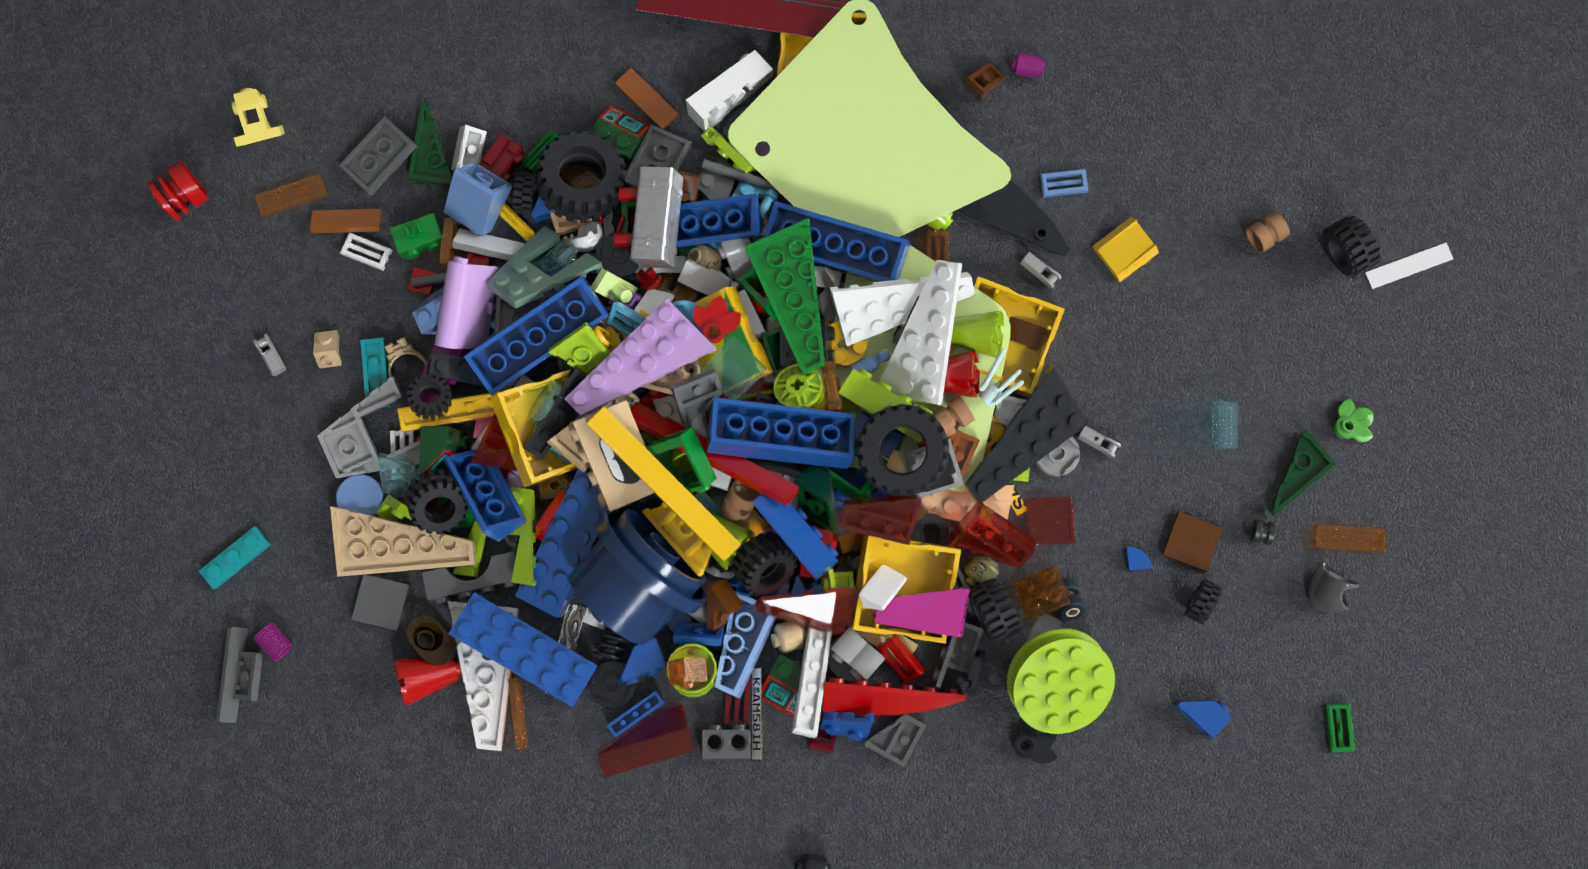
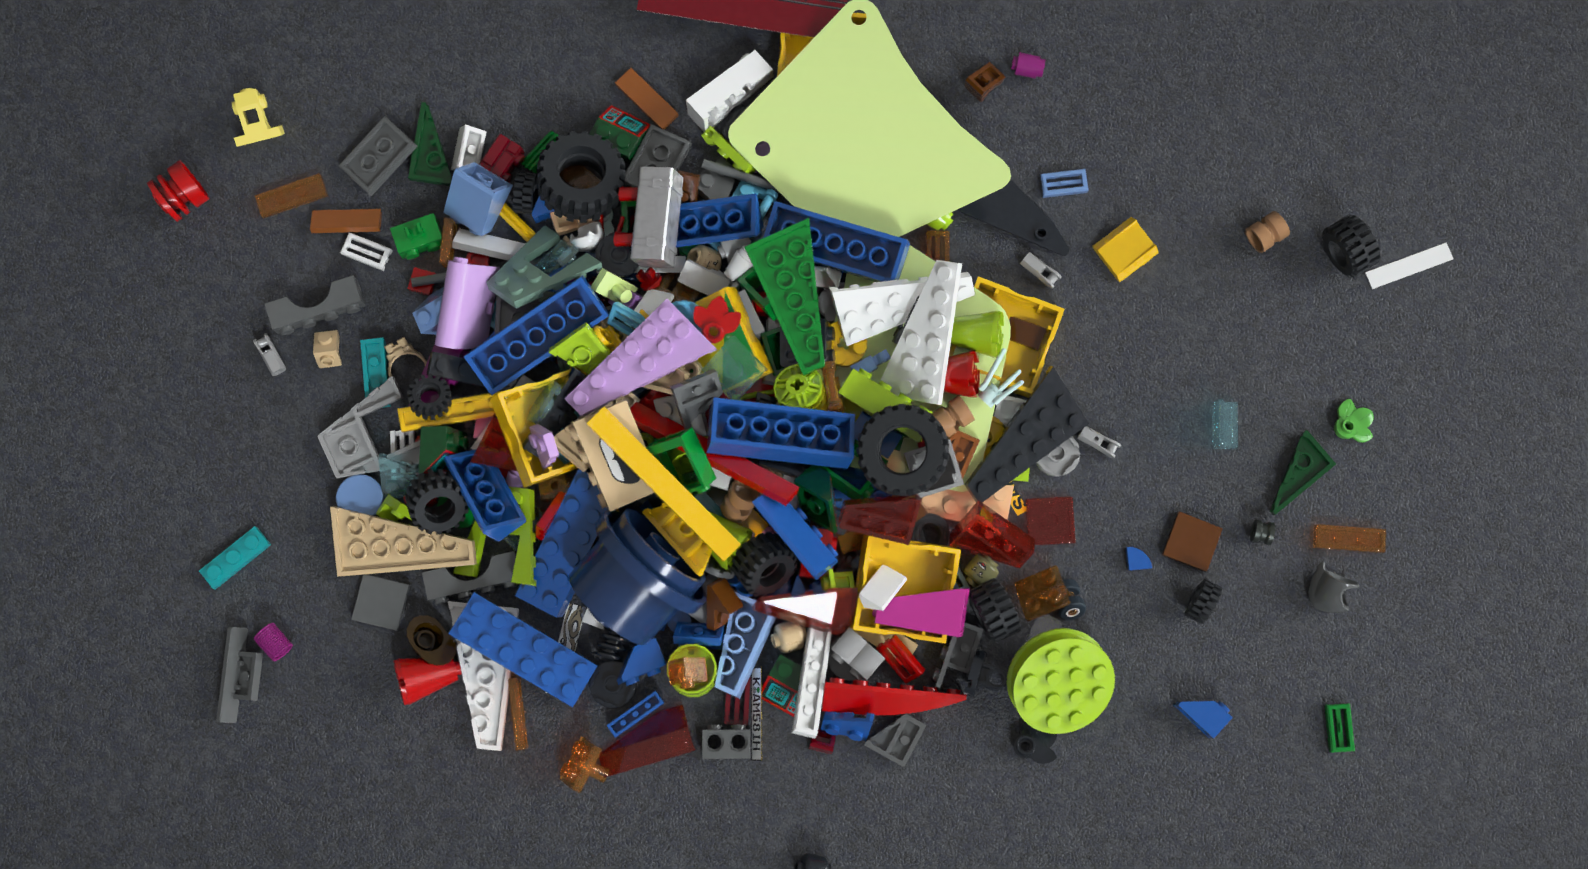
(343, 297): none -> dark grey arch
(545, 445): none -> lavender wing
(582, 765): none -> clear orange plate
(738, 265): none -> white cone

